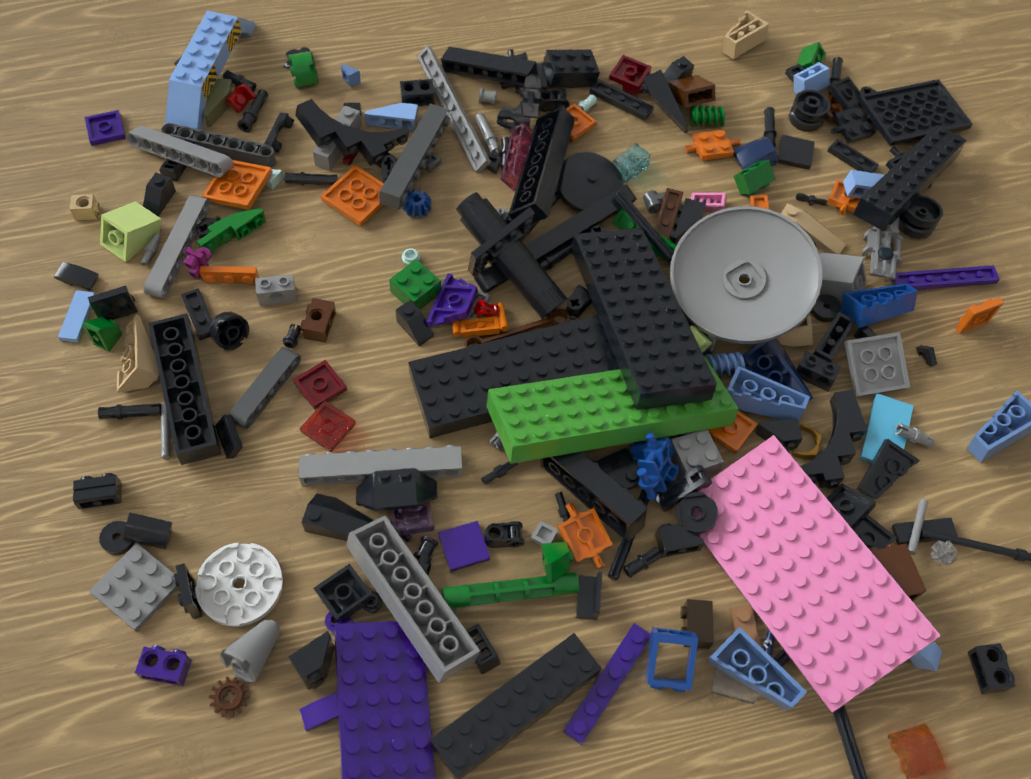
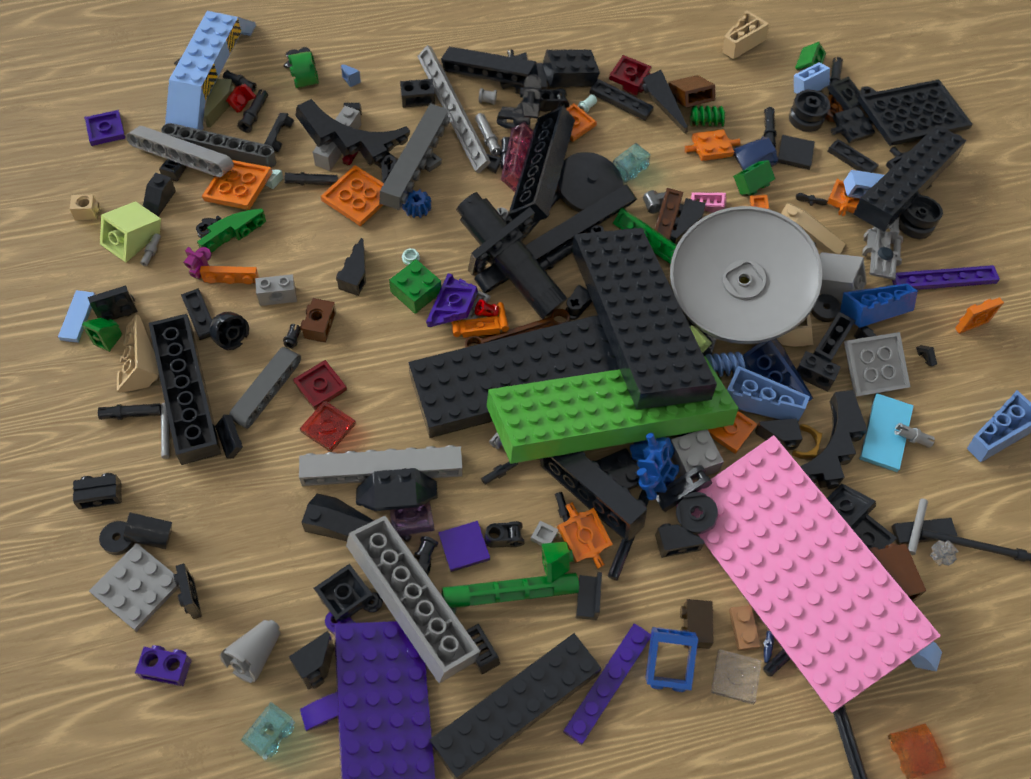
(76, 275): black slope -> none
(173, 251): light grey beam -> none
(222, 691): reddish brown gear -> none
(243, 605): white plate -> none
(272, 719): none -> clear light blue brick
(353, 275): none -> black slope
(393, 116): light blue slope -> none
(413, 323): black slope -> none
(642, 223): black axle -> none
(642, 562): black axle -> none
(679, 69): black slope -> none
(753, 667): medium blue wedge -> none
(790, 72): black plate -> none
(886, 467): black wing -> none
(986, 669): black brick -> none

